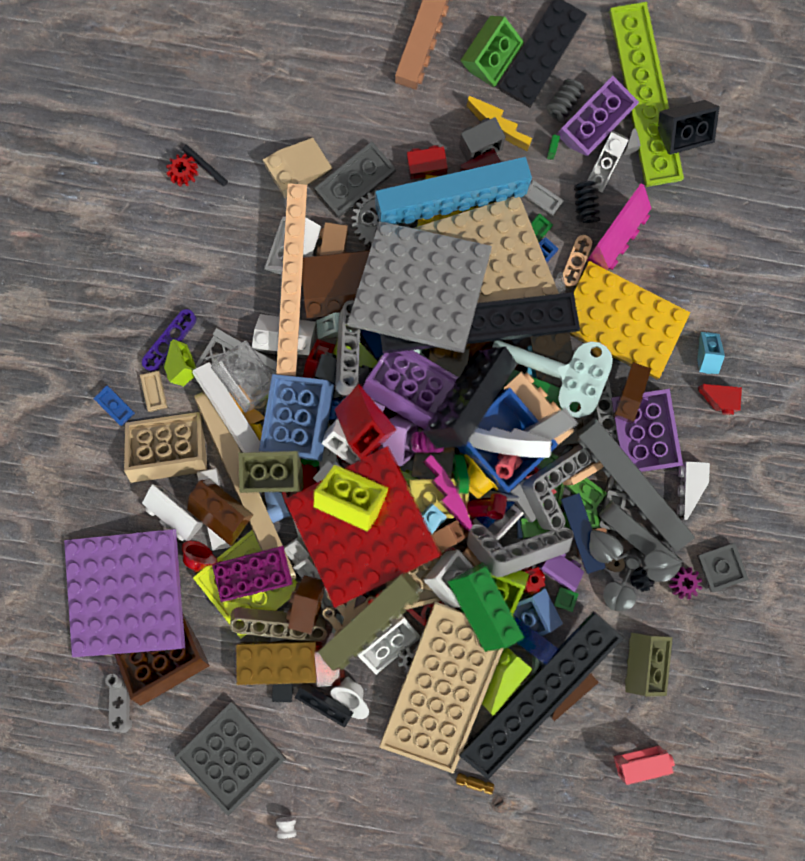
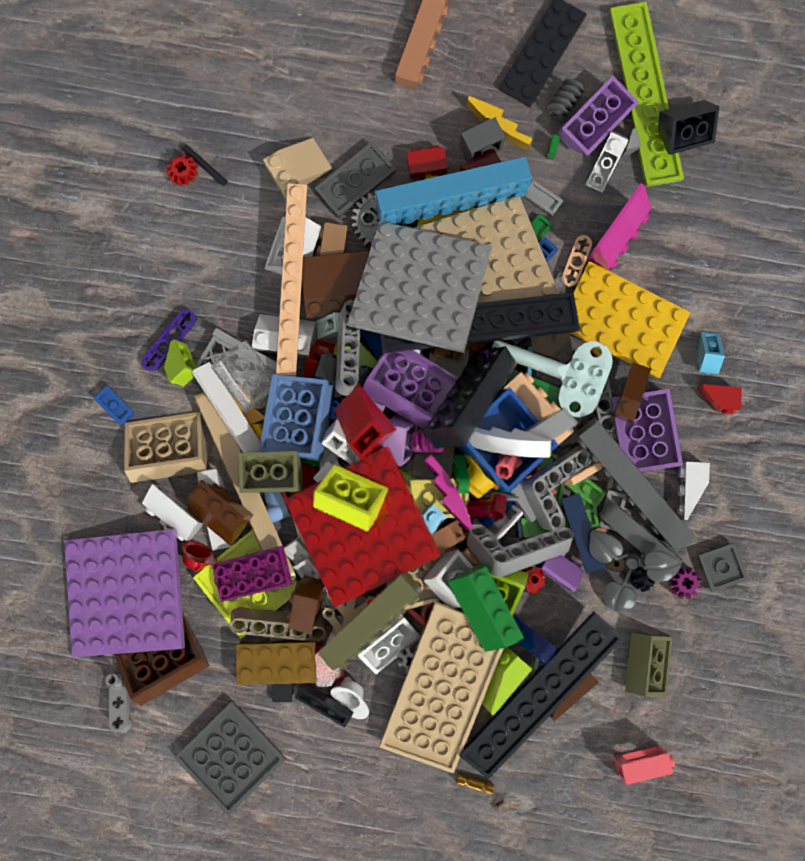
(153, 391): tan tile -> none
(286, 827): white wheel -> none
(492, 50): bright green slope -> none
(538, 613): medium blue slope -> none
(565, 599): green plate -> none
(585, 202): black piece -> none

